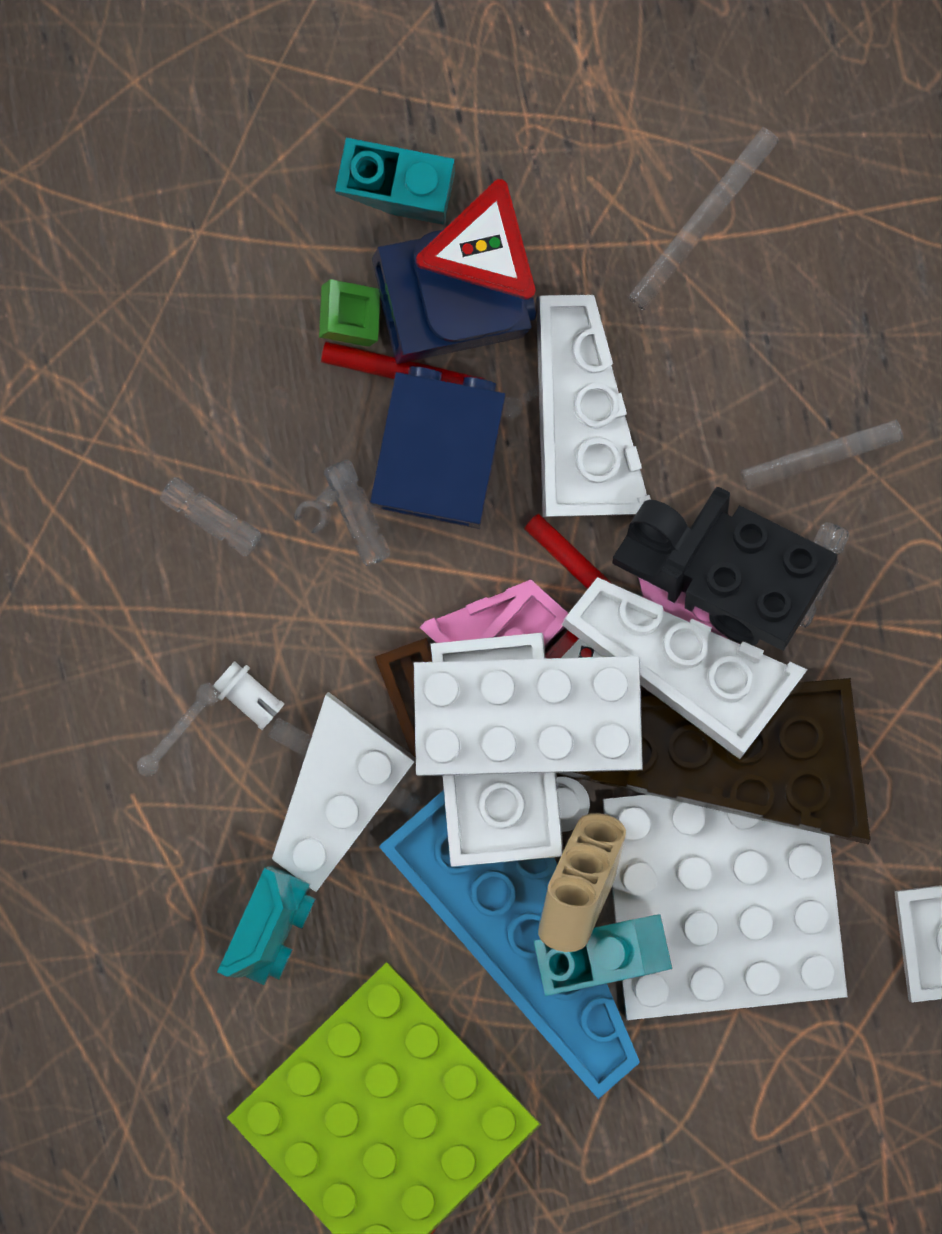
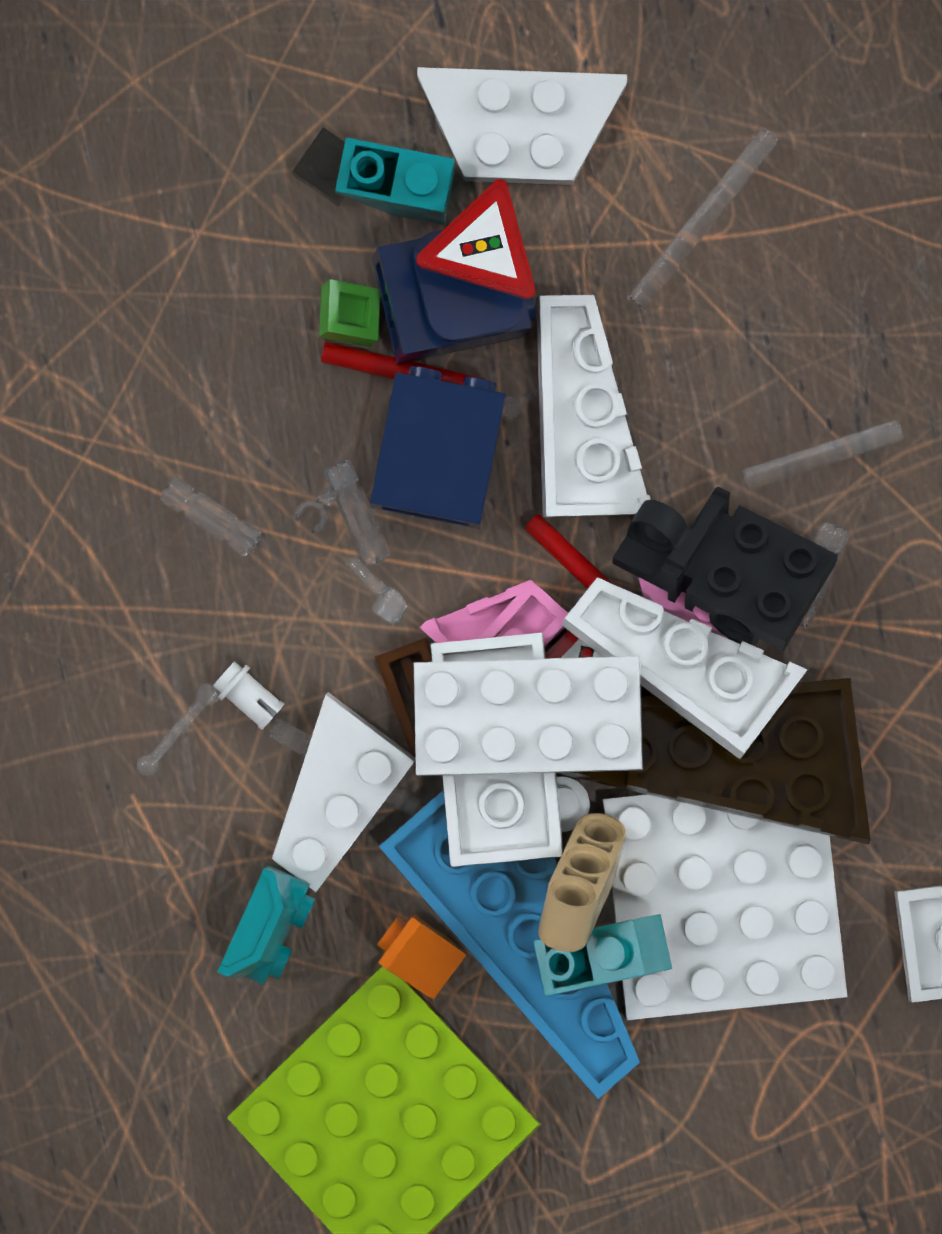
(321, 165): none -> clear smoke plate
(390, 603): none -> clear hand
(420, 954): none -> orange slope
(520, 122): none -> white wing

